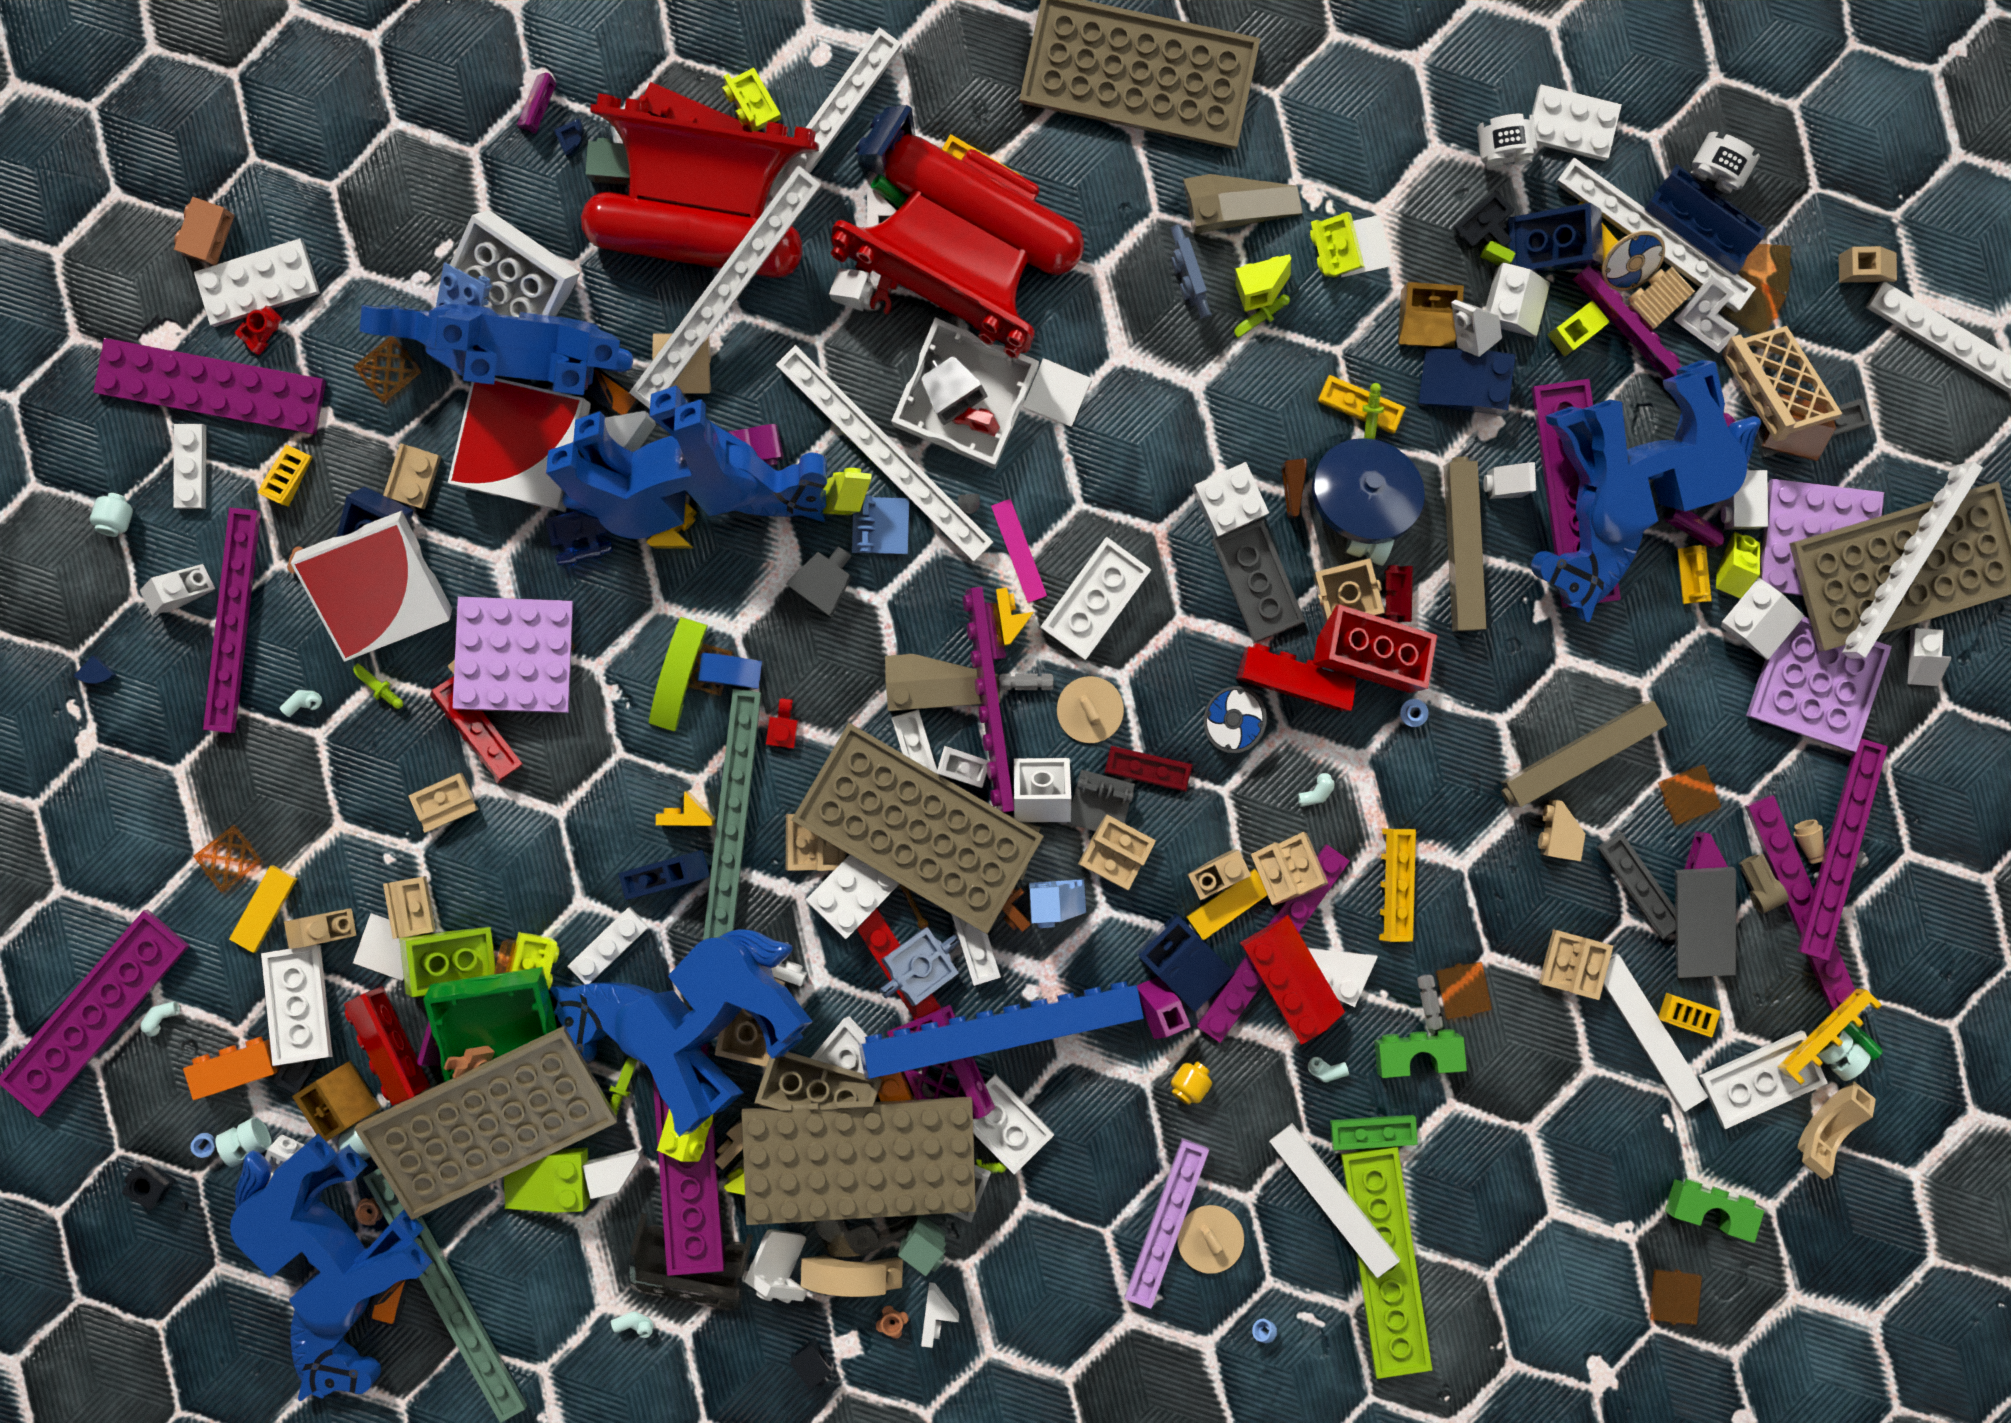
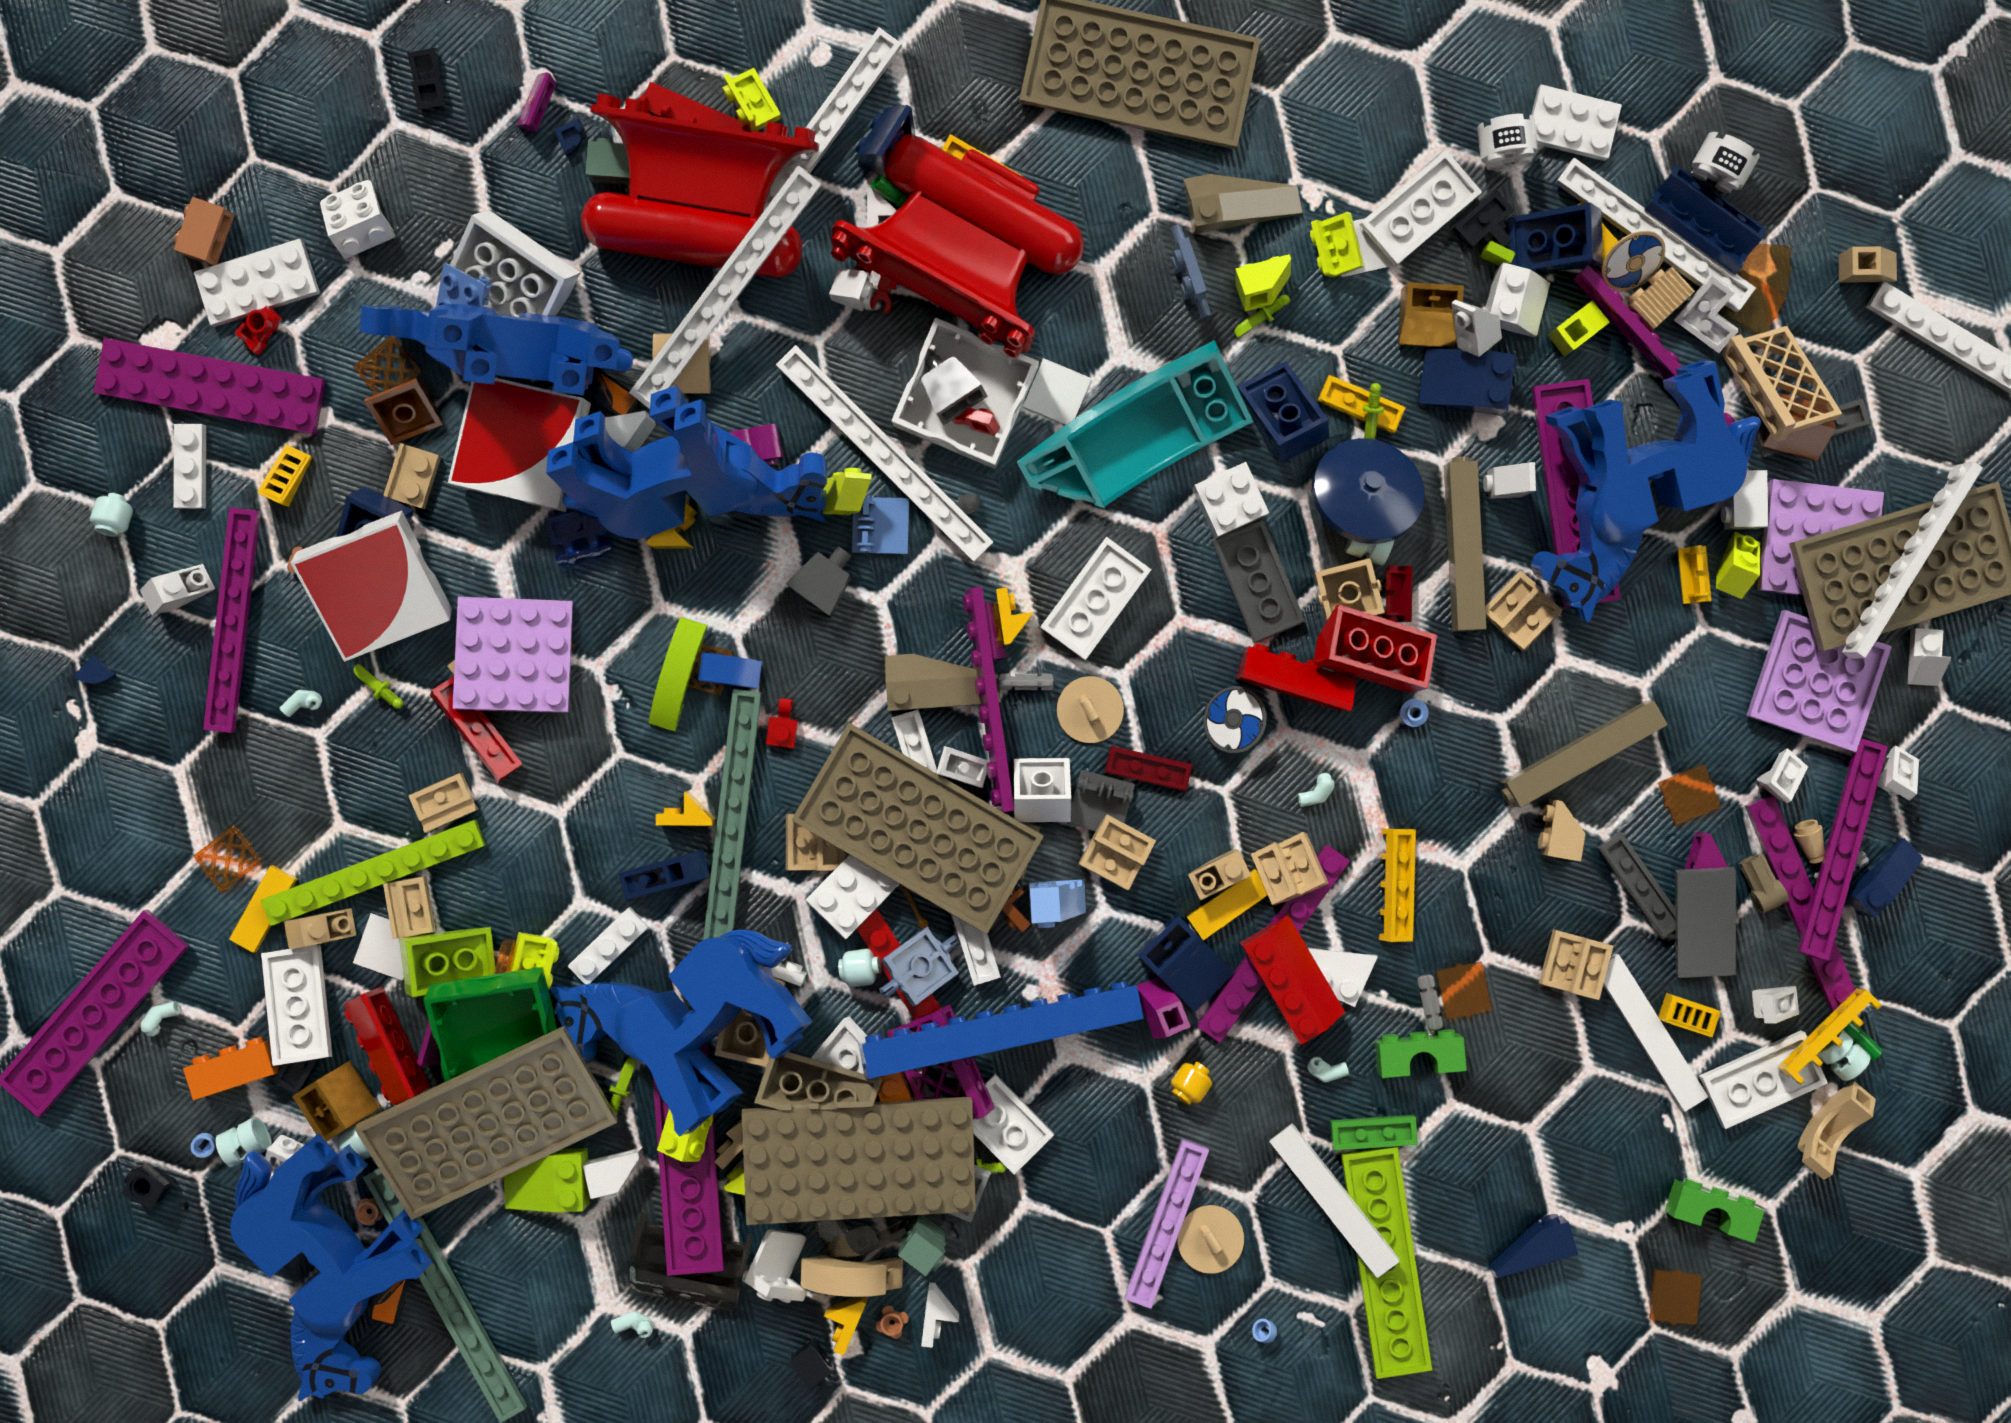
(355, 219): none -> white bracket
(373, 872): none -> lime plate
(404, 411): none -> dark orange slope
(427, 78): none -> black slope
(472, 1058): nougat plate -> none
(848, 1315): none -> yellow slope
(859, 967): none -> light aqua head
(1019, 550): dark pink sticker -> none
(1140, 430): none -> teal slope
(1284, 412): none -> dark blue slope
(1293, 481): reddish brown slope -> none
(1420, 208): none -> white plate
(1522, 611): none -> tan slope
(1538, 1245): none -> dark blue slope
(1695, 527): magenta slope -> none
(1762, 619): white slope -> none
(1775, 1003): none -> white slope
(1784, 776): none -> white slope
(1884, 879): none -> dark blue slope
(1899, 773): none -> white slope

